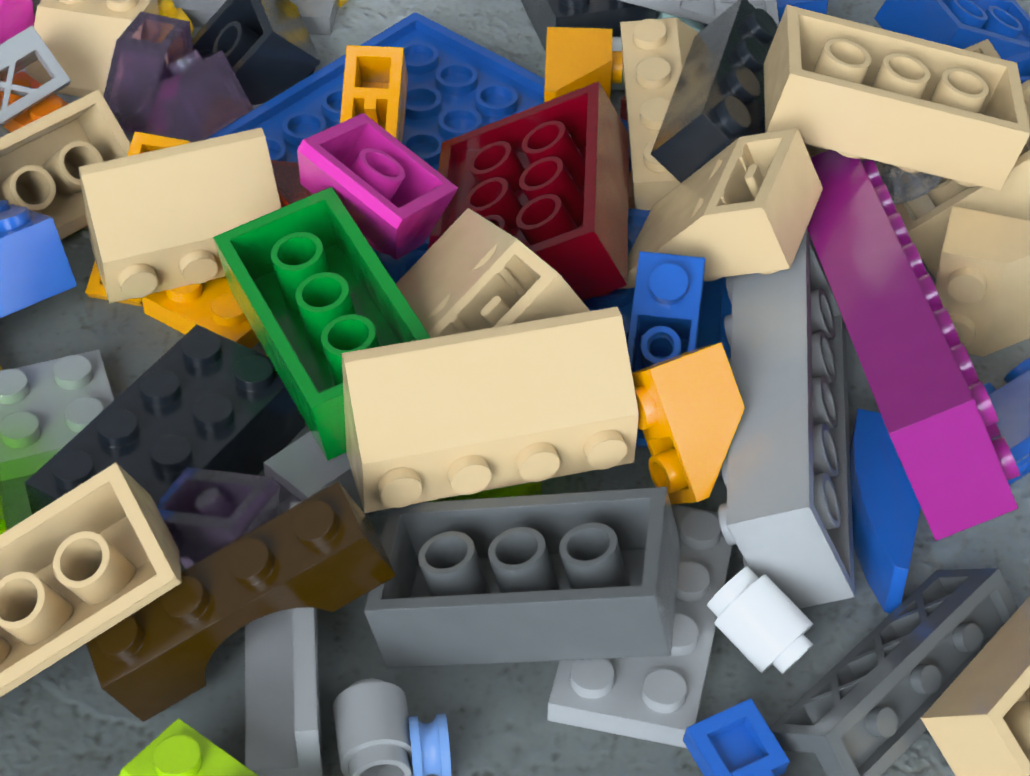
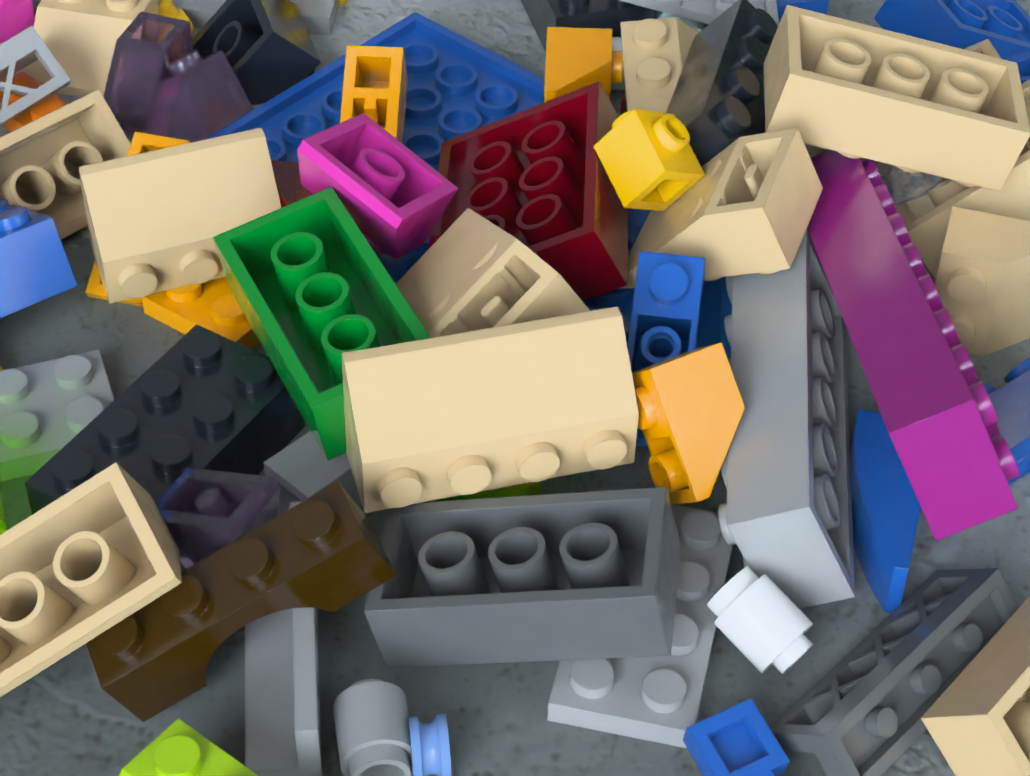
(649, 159): none -> yellow brick

